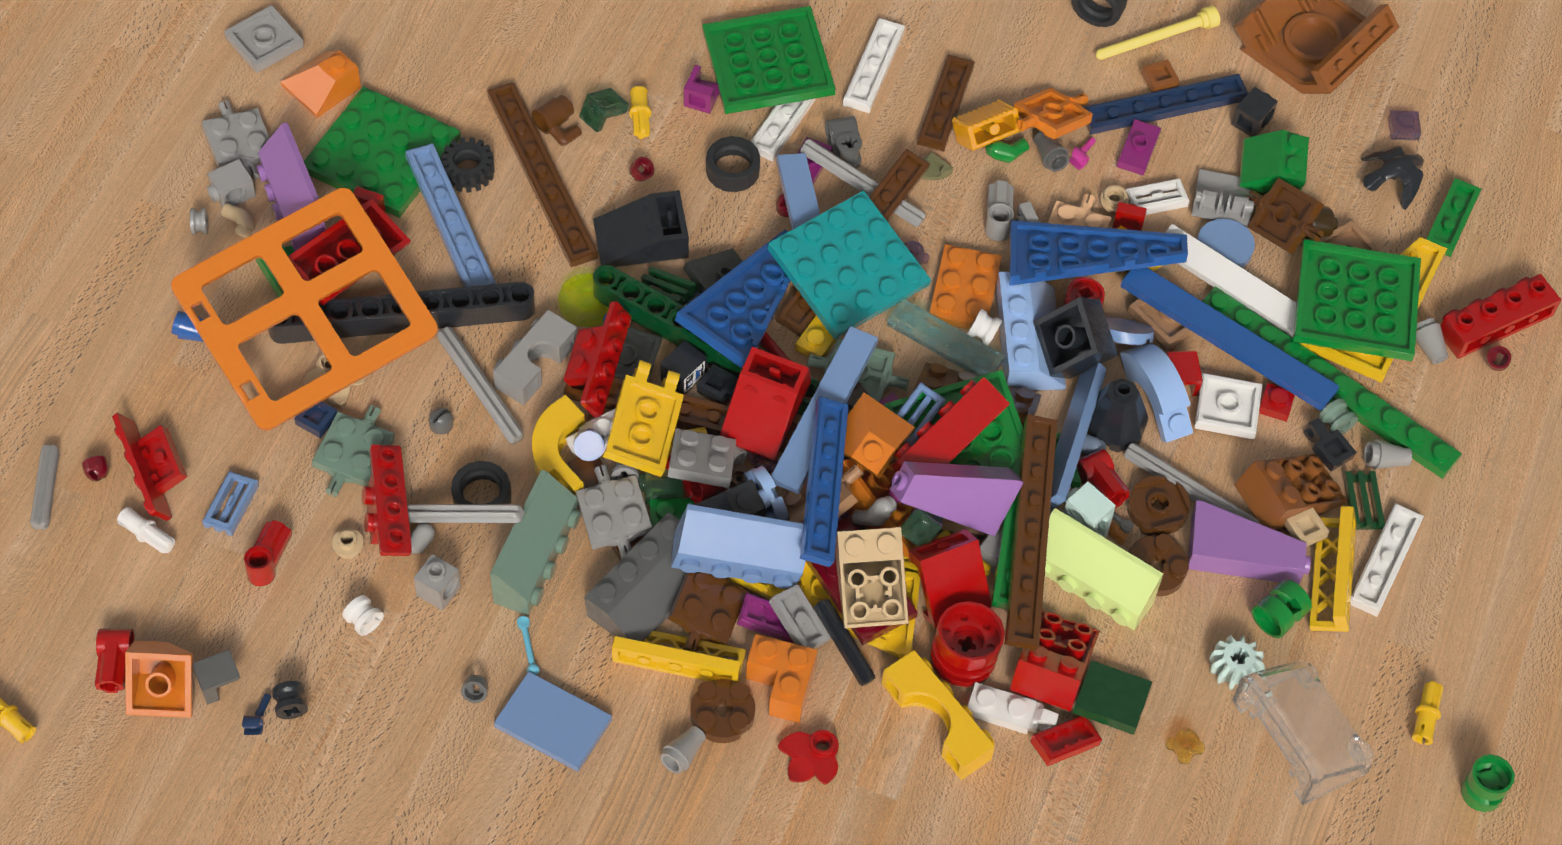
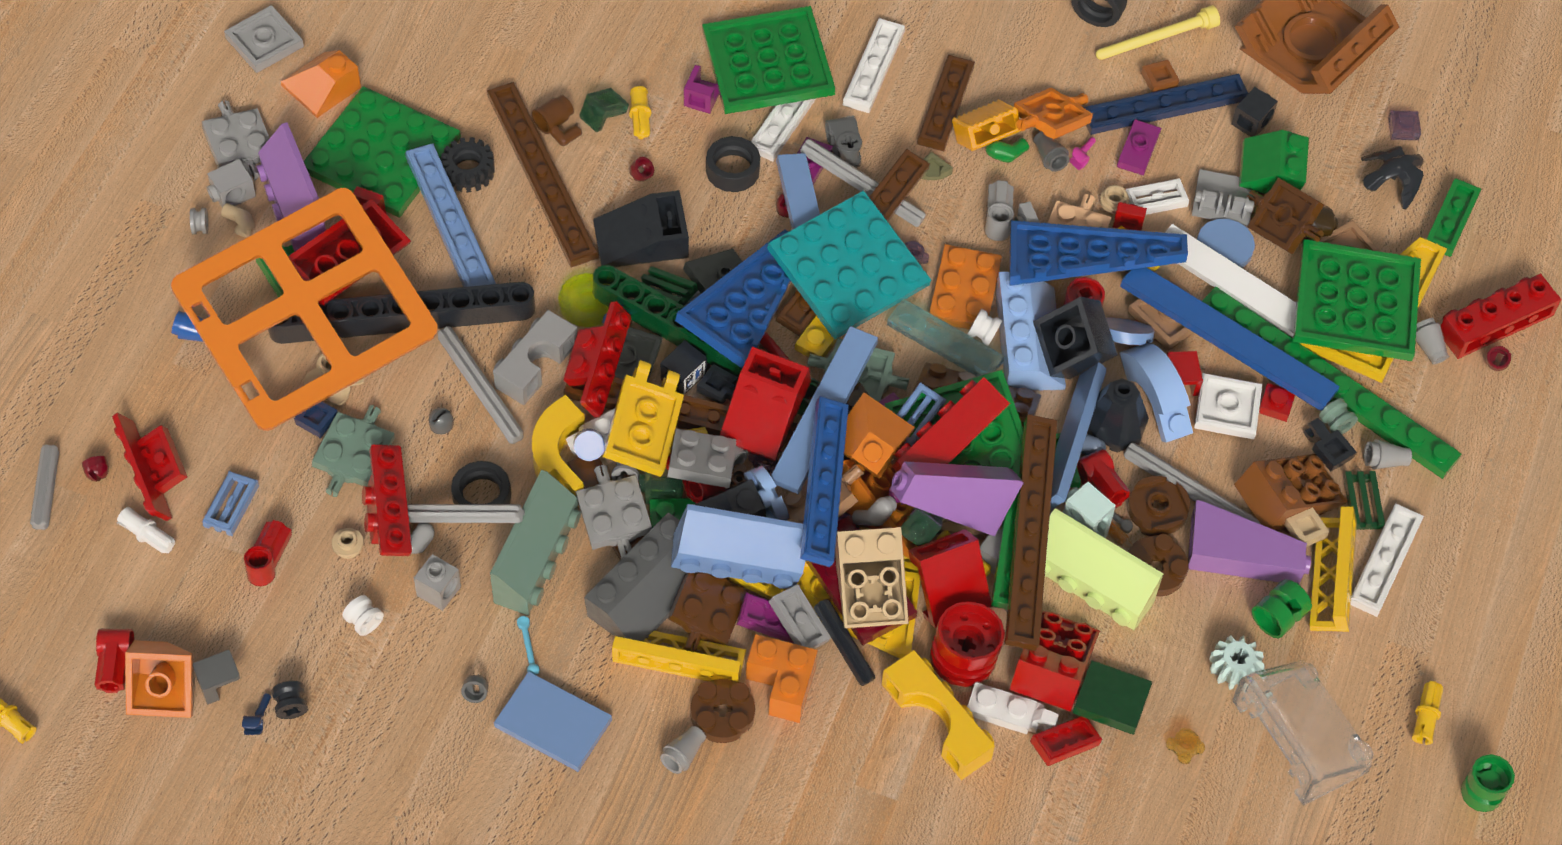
(808, 759): red plate -> none

